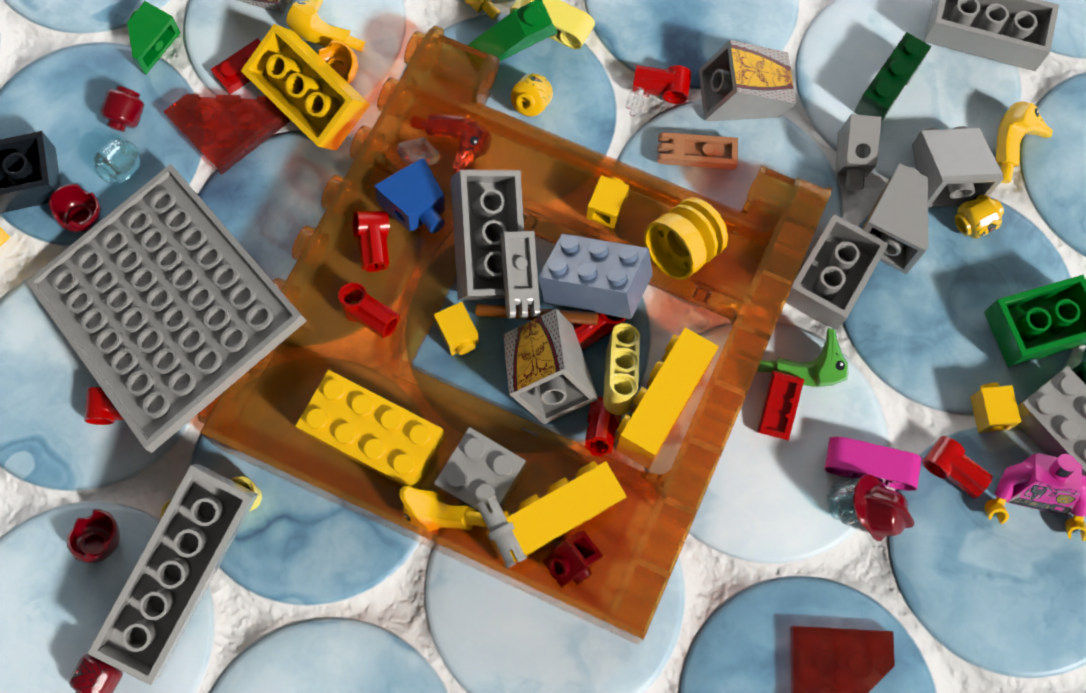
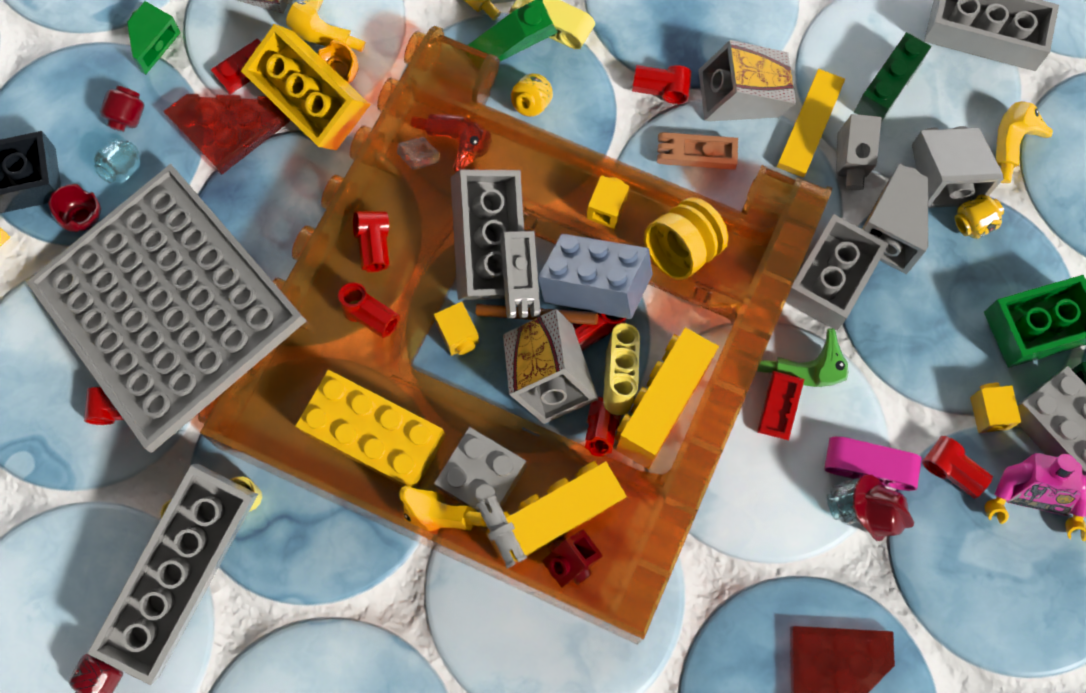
(94, 537): dark red hair -> none
(413, 197): blue torso -> none
(637, 102): clear plate -> none
(811, 123): none -> yellow tile

